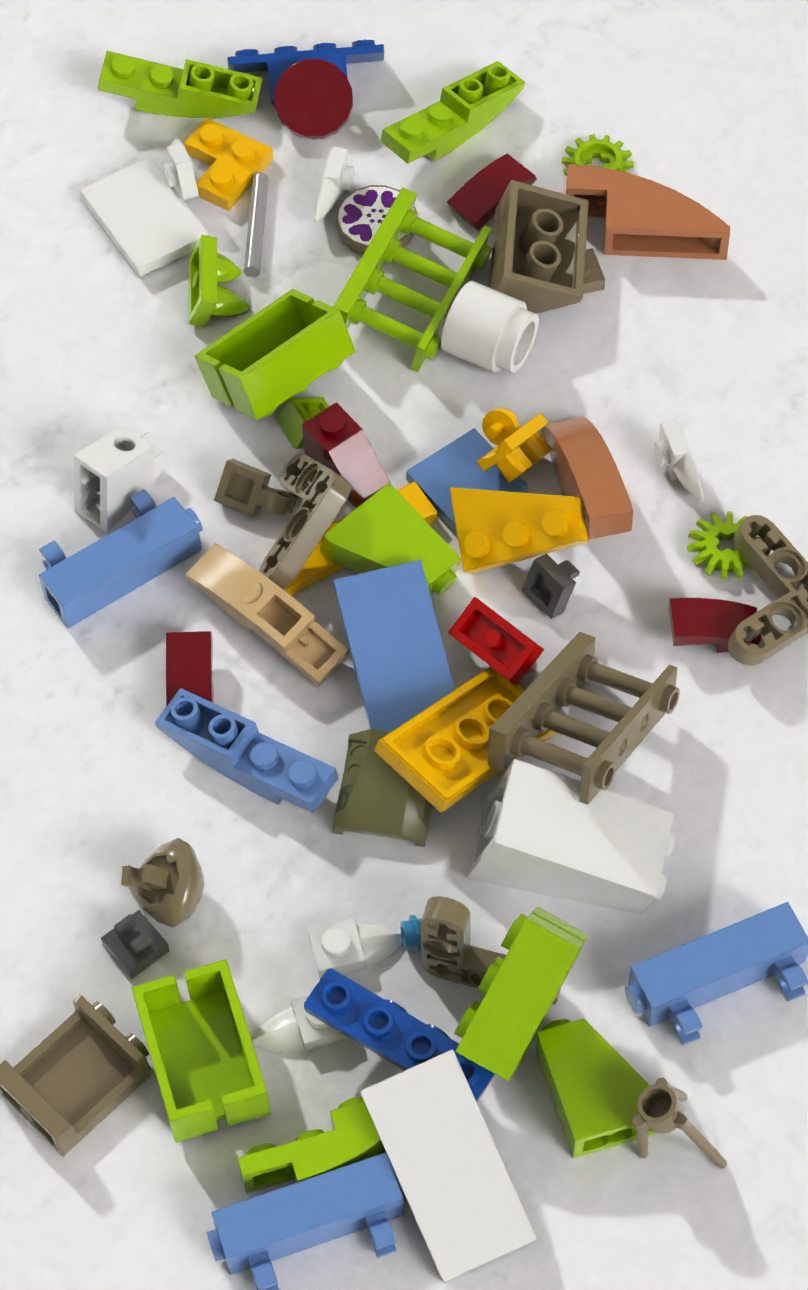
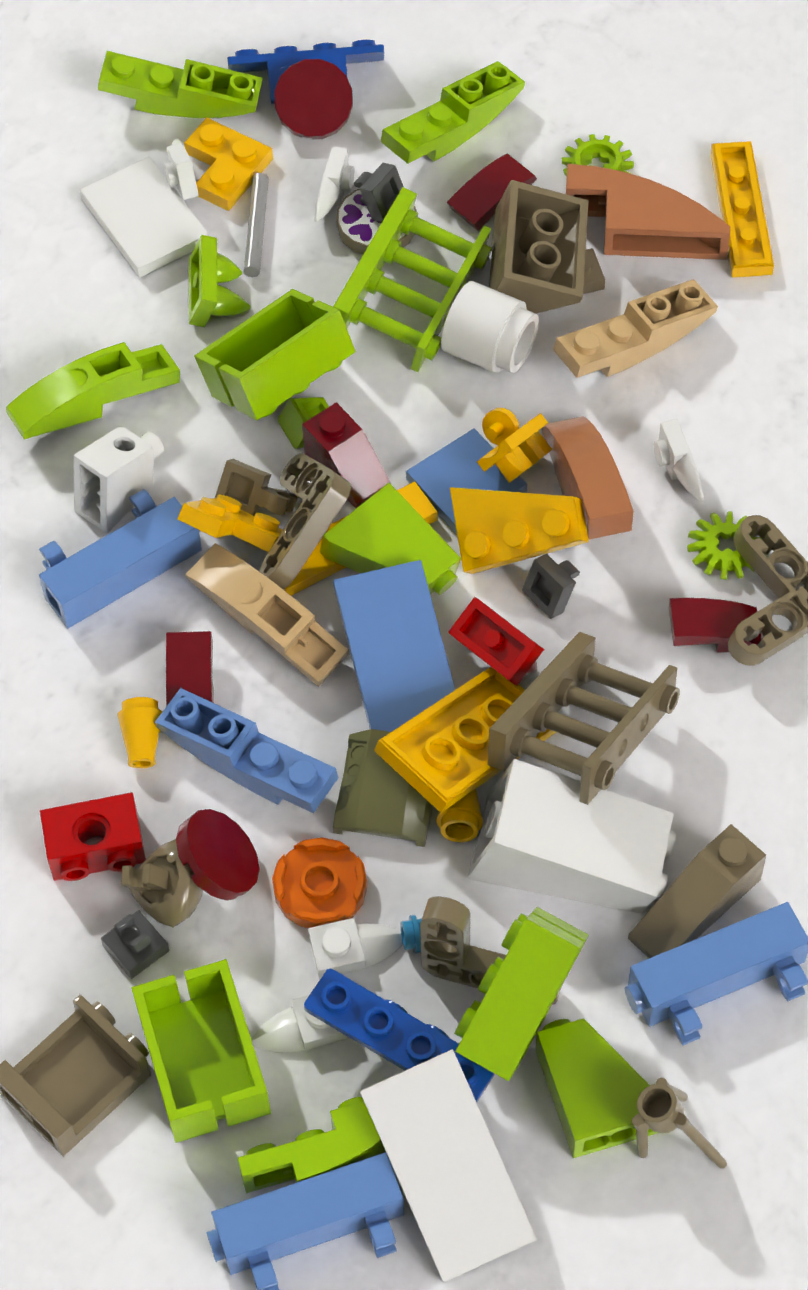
(71, 825): none -> red brick
(83, 386): none -> lime slope
(139, 730): none -> yellow cone
(218, 854): none -> dark red tile
(224, 517): none -> yellow plate
(319, 883): none -> orange tile
(379, 190): none -> dark grey tile
(462, 819): none -> yellow cone
(641, 332): none -> tan slope
(701, 893): none -> dark tan slope
(742, 209): none -> yellow tile

